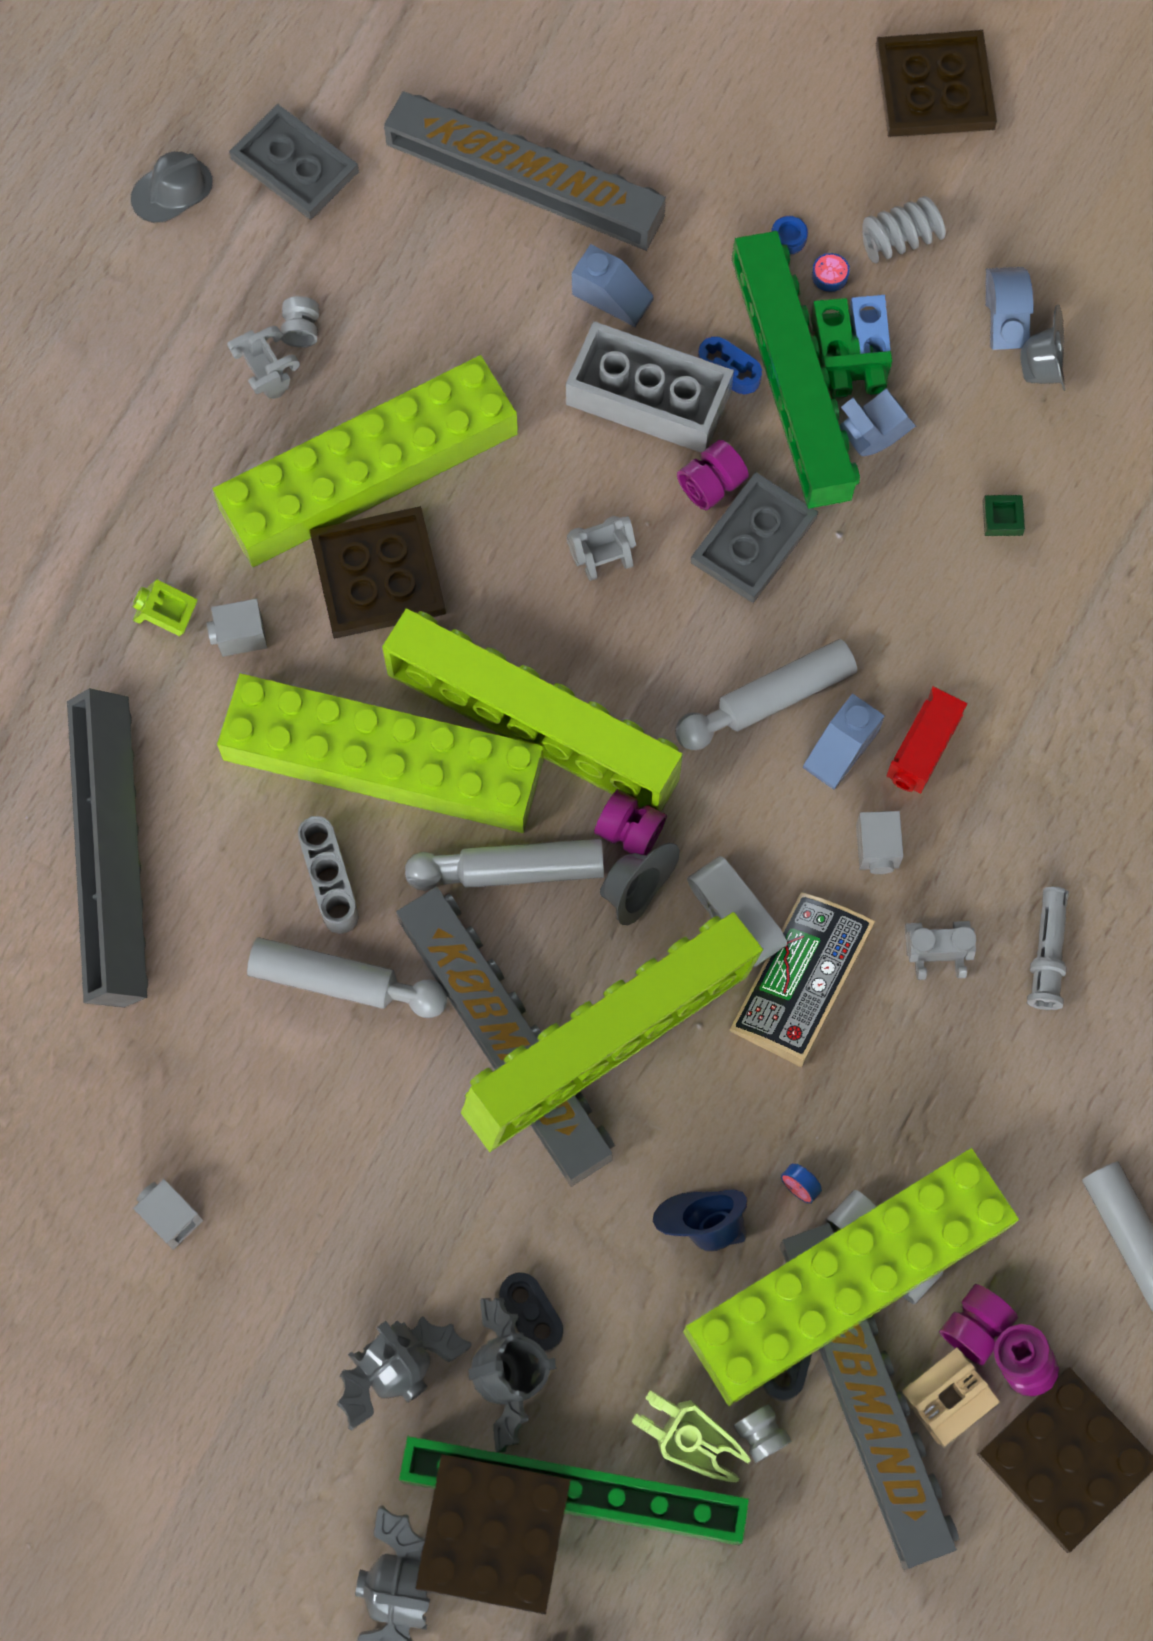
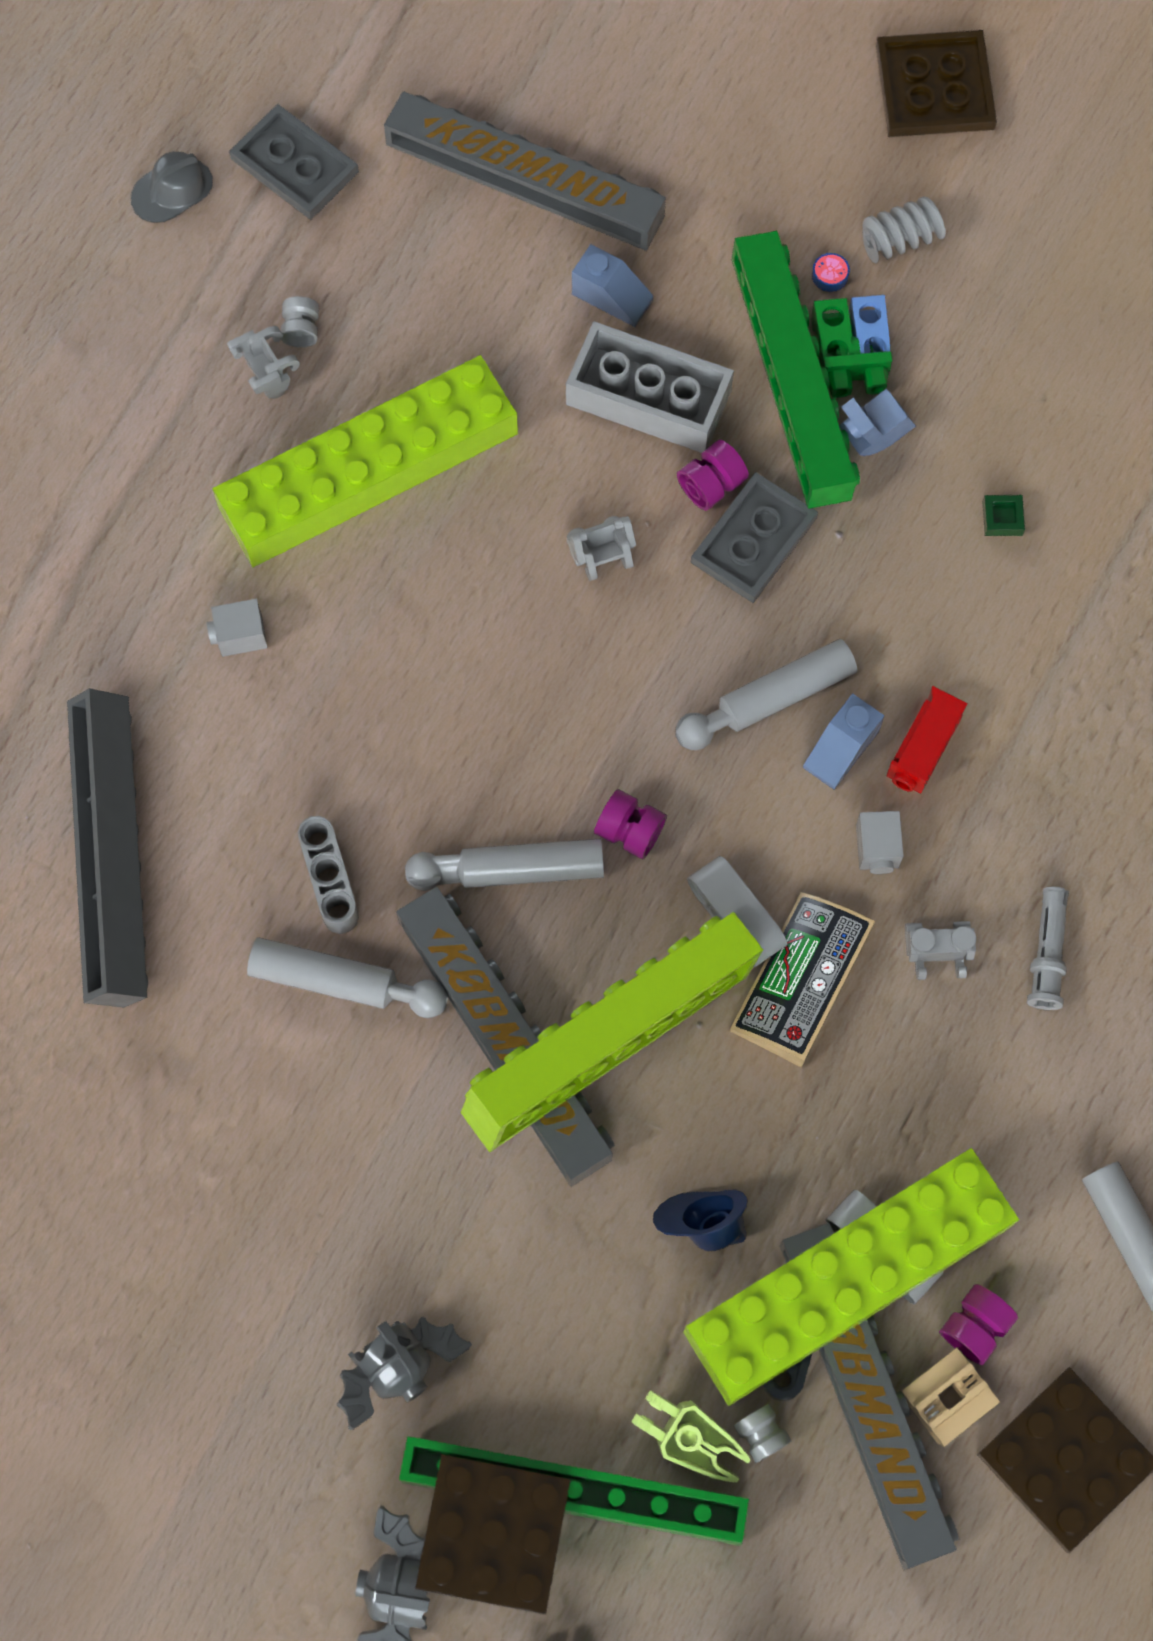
(164, 607): lime bracket -> none
(167, 1213): light grey brick -> none
(376, 571): dark brown plate -> none
(381, 752): lime brick -> none
(507, 1371): dark grey helmet -> none
(528, 709): lime brick -> none
(533, 1311): black plate -> none
(637, 879): dark grey piece -> none
(734, 359): blue beam -> none
(791, 232): blue tile -> none
(801, 1183): blue tile -> none
(1011, 302): sand blue brick -> none
(1026, 1360): magenta wheel -> none
(1044, 353): dark grey piece -> none

